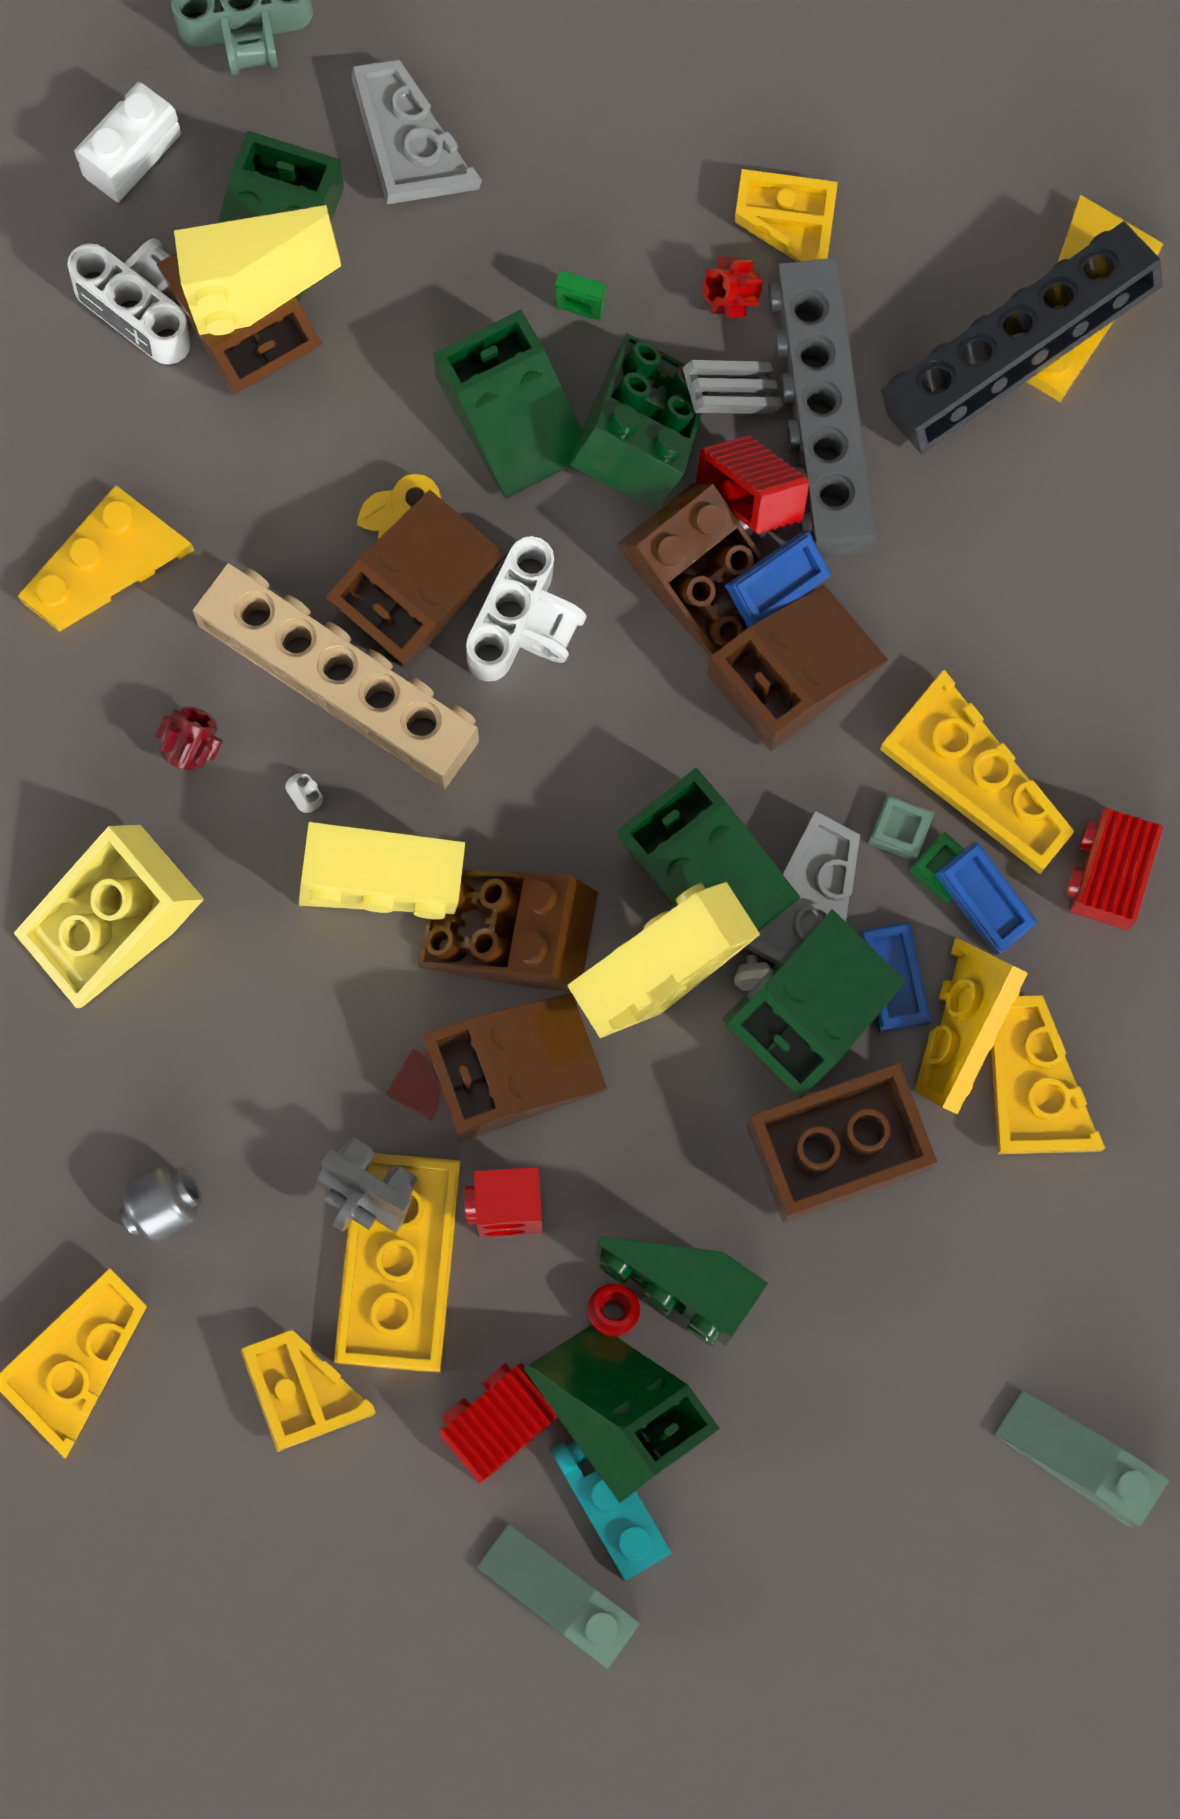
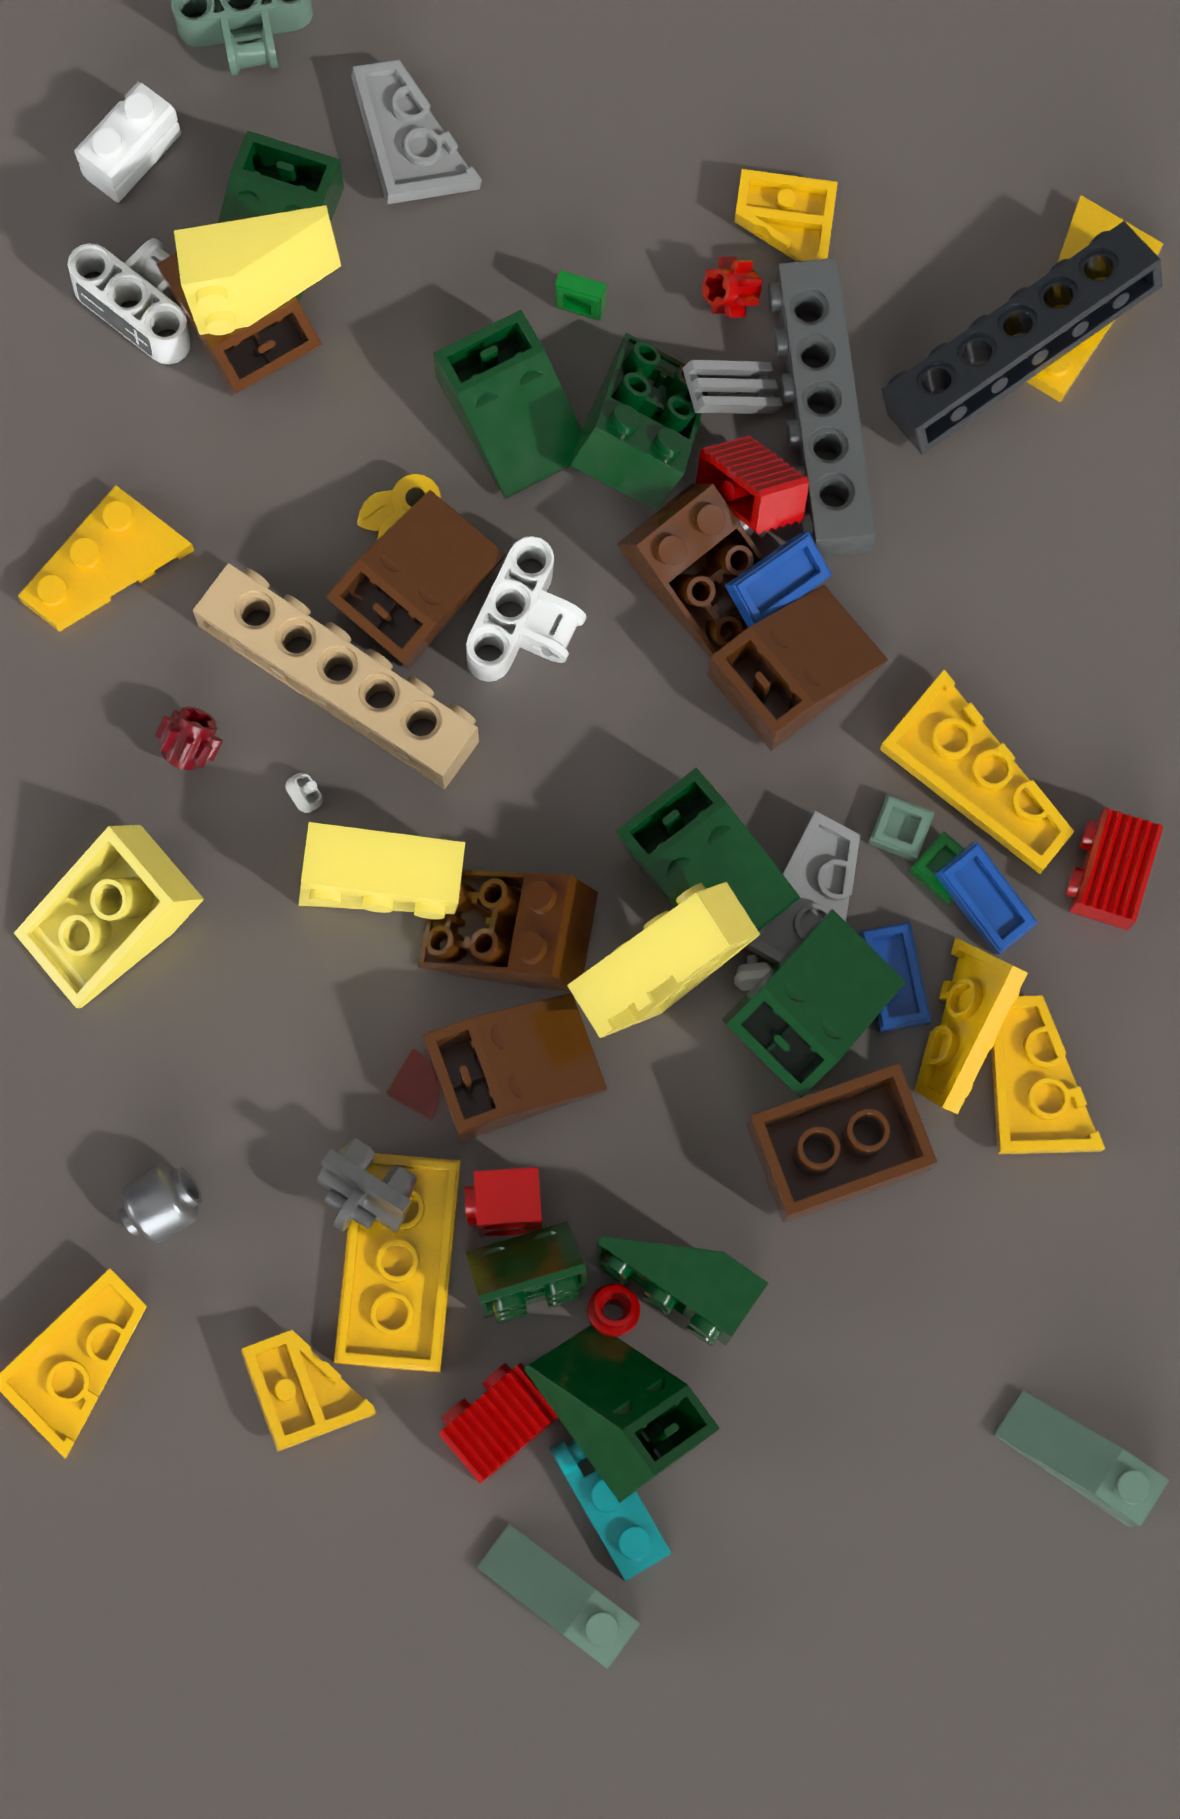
(528, 1271): none -> dark green slope

